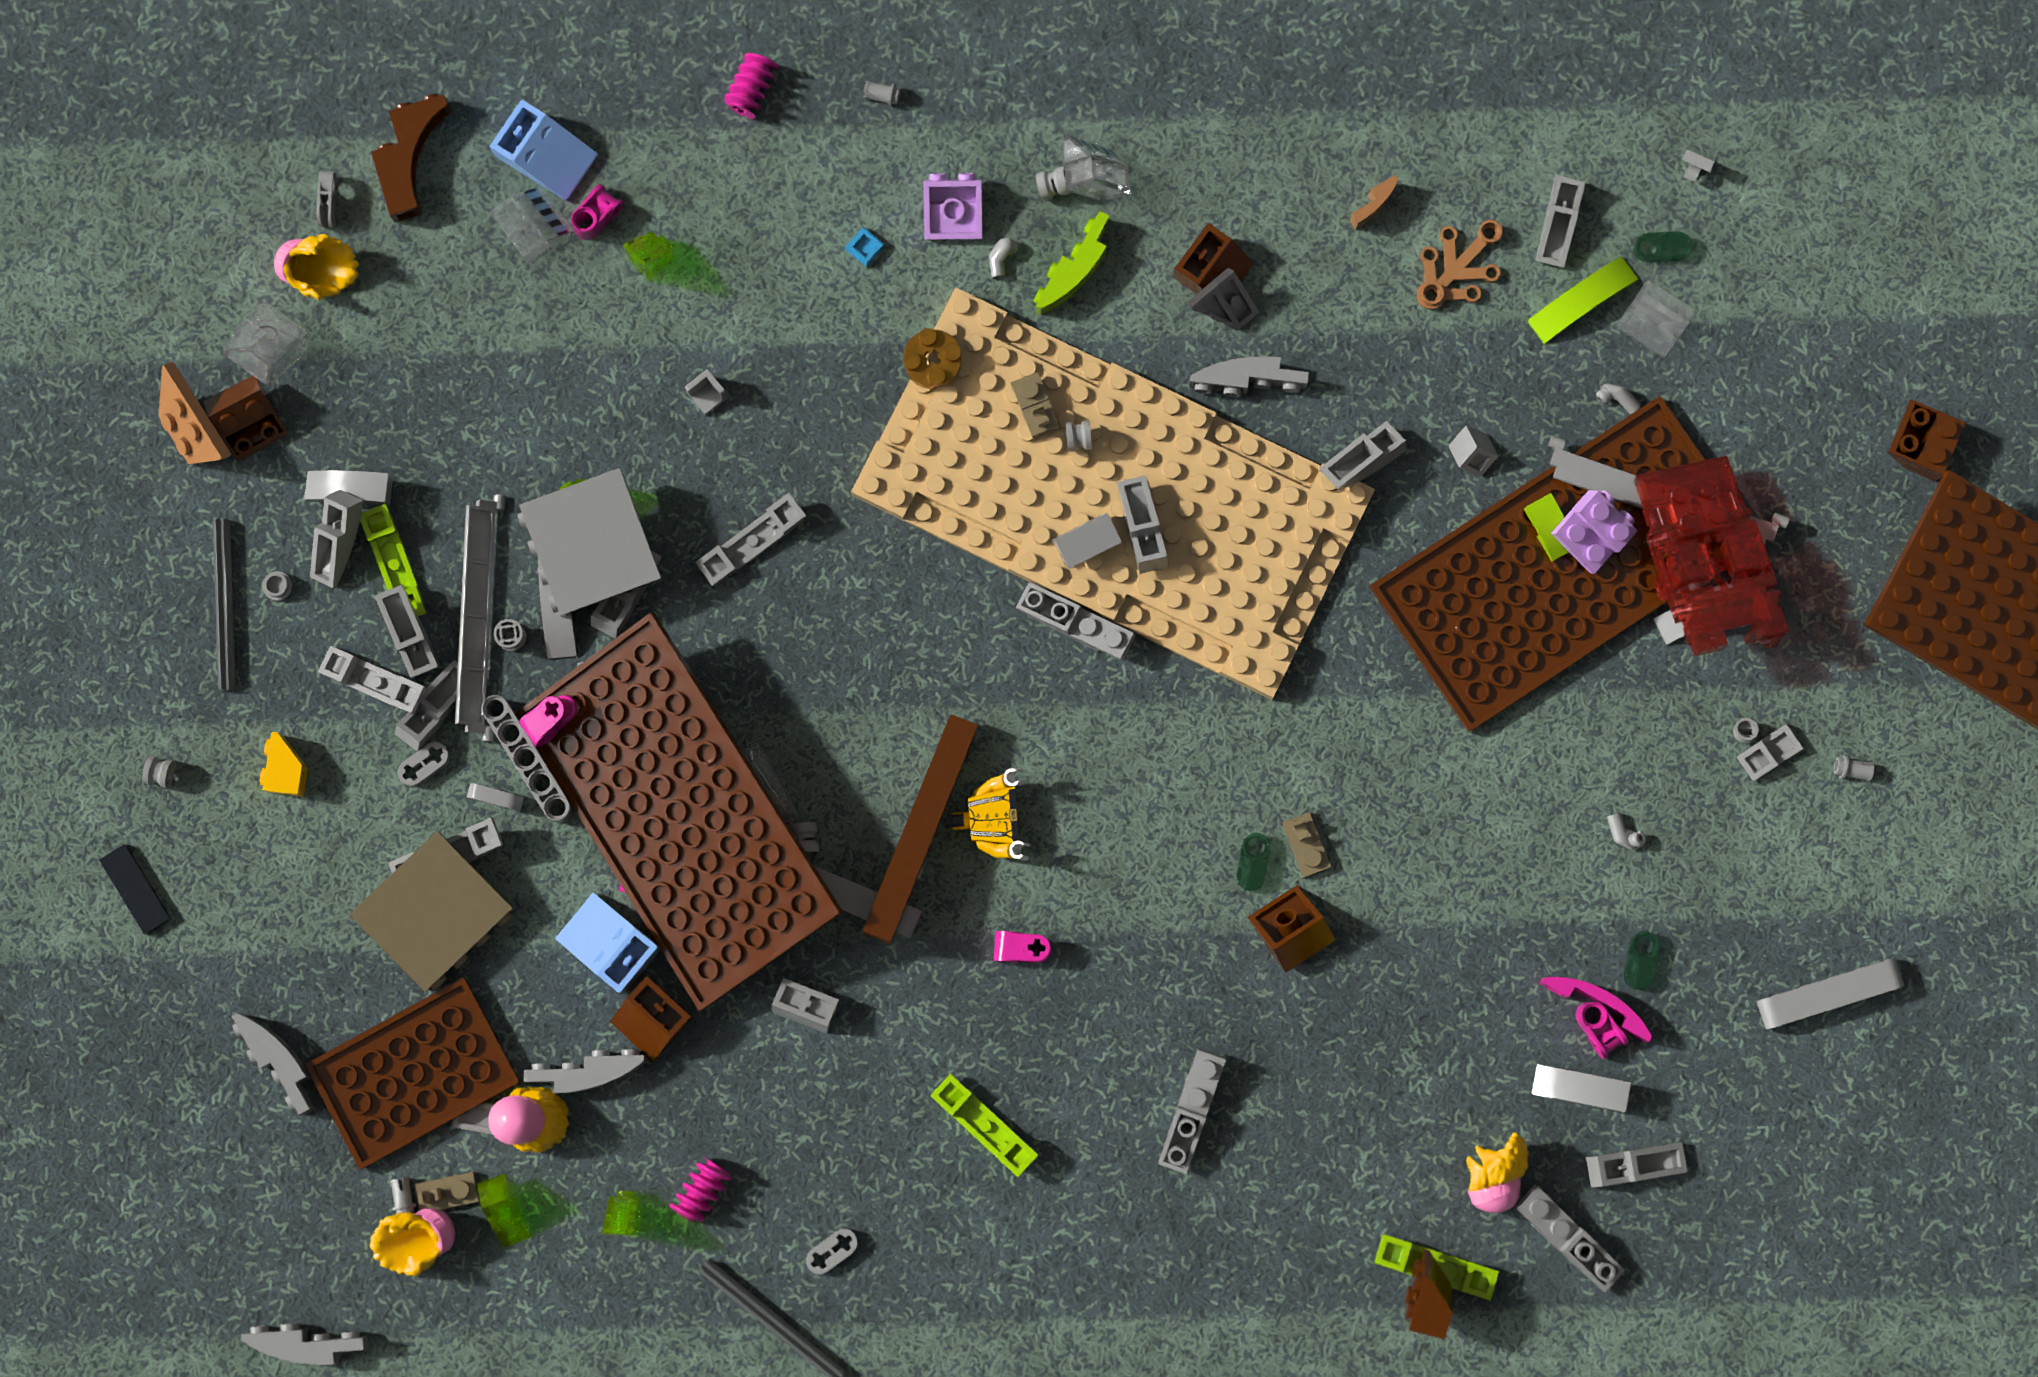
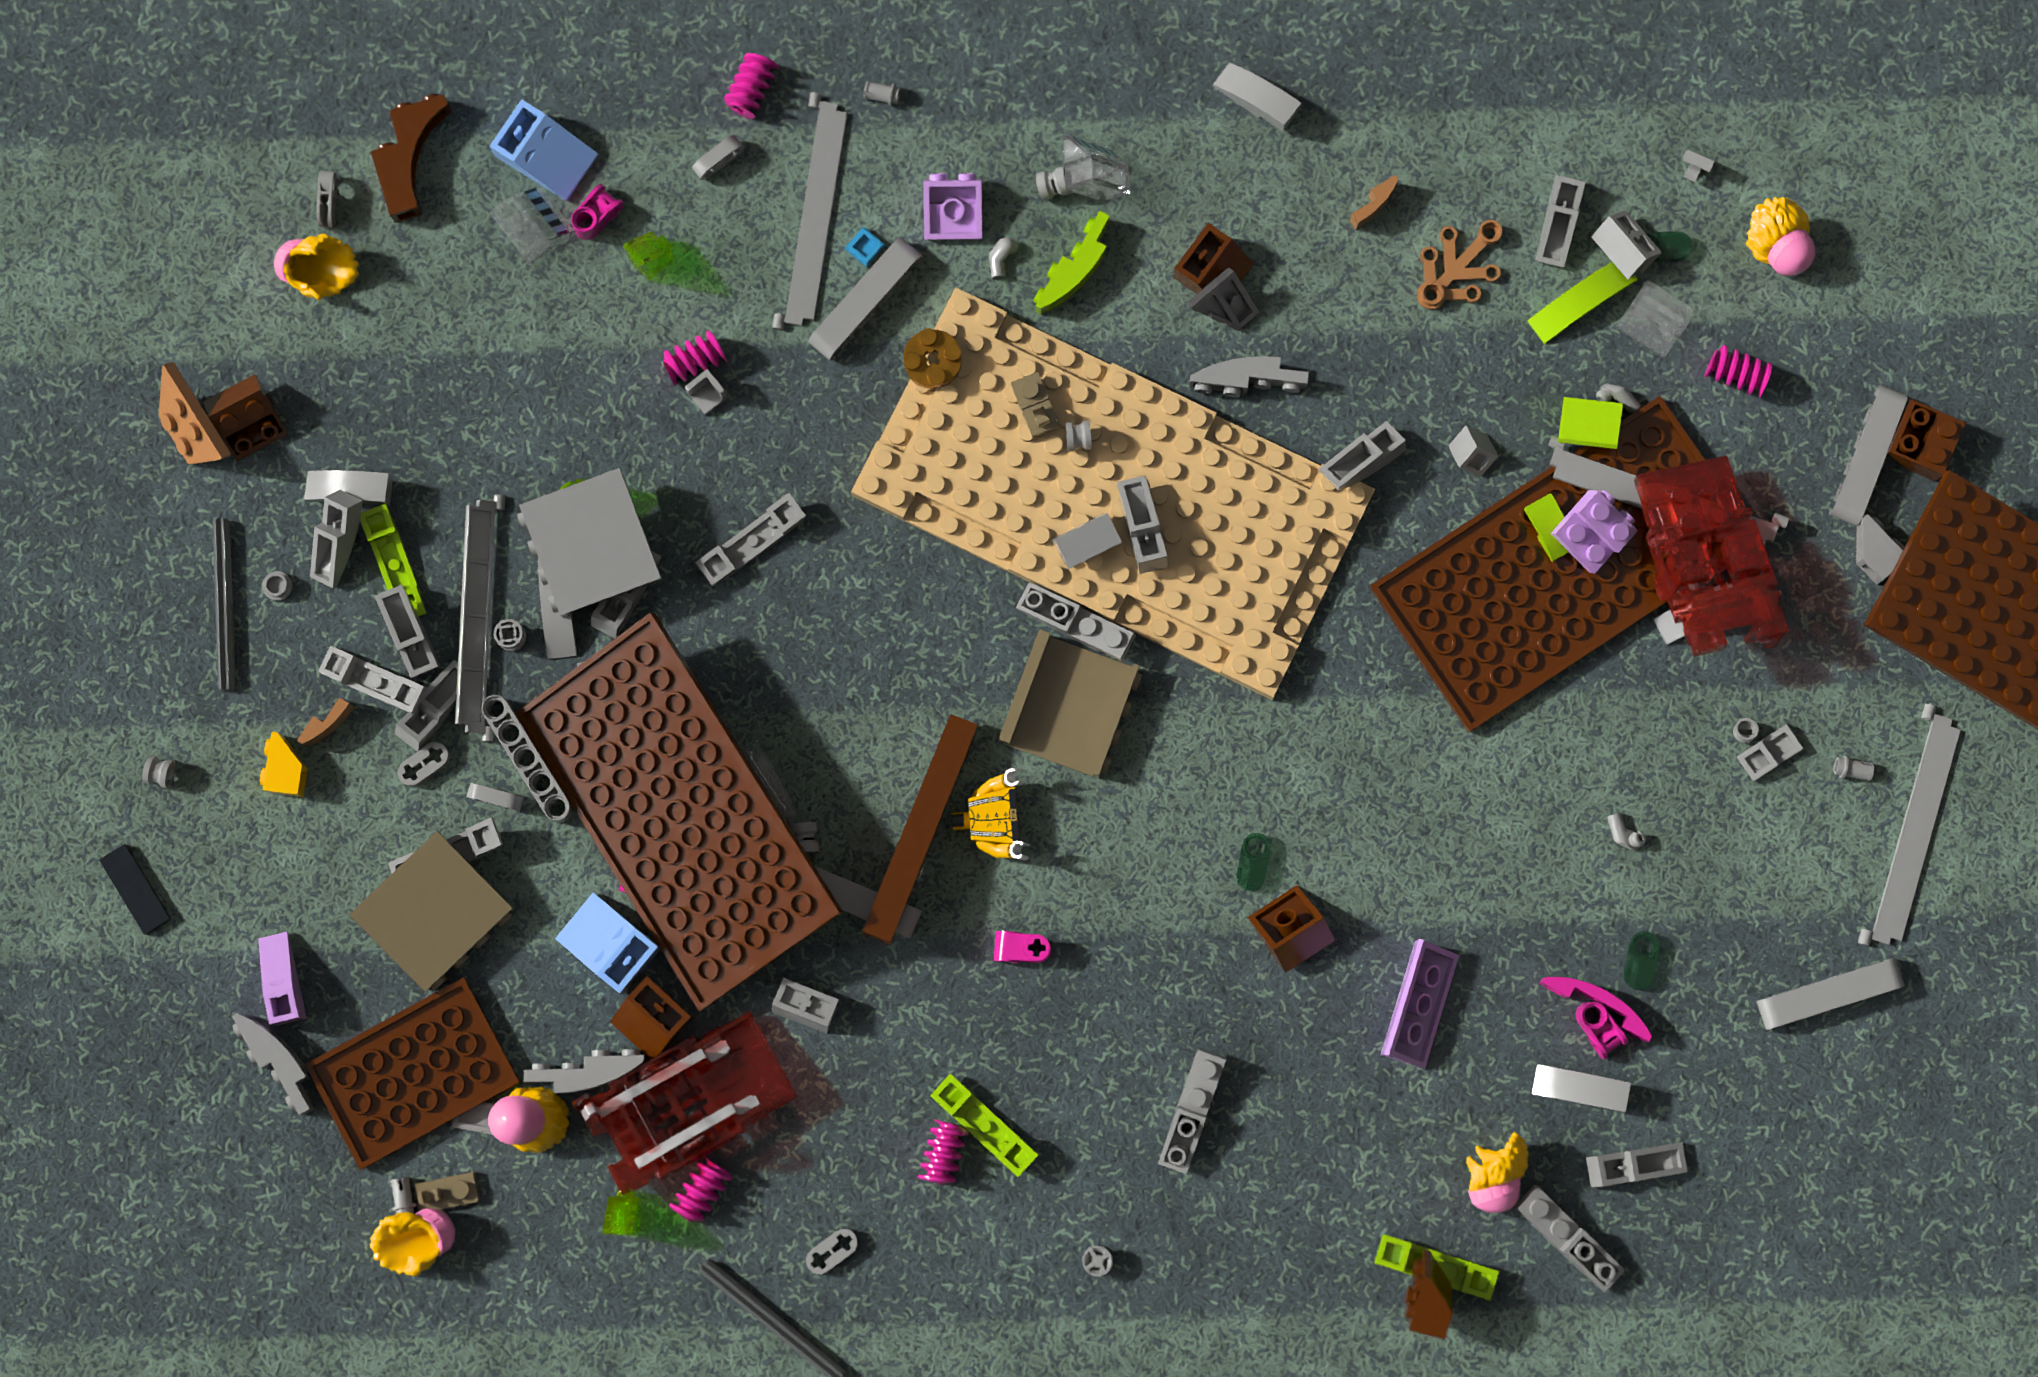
(266, 343): clear slope -> none
(280, 980): none -> lavender slope
(293, 1344): light grey slope -> none
(318, 730): none -> medium nougat slope
(503, 1210): clear neon green slope -> none
(548, 718): dark pink piece -> none
(693, 357): none -> dark pink piece
(718, 157): none -> light grey beam
(736, 1078): none -> clear red piece
(815, 214): none -> light grey piece
(864, 298): none -> light grey beam
(943, 1153): none -> dark pink piece
(1069, 705): none -> dark tan panel
(1099, 1264): none -> light grey wheel
(1258, 96): none -> light grey slope
(1306, 845): dark tan plate -> none
(1419, 1004): none -> lavender slope
(1590, 422): none -> lime slope
(1626, 244): none -> hinge
(1739, 370): none -> dark pink piece
(1781, 236): none -> hair
(1869, 456): none -> light grey beam
(1875, 549): none -> light grey slope
(1915, 831): none -> light grey piece

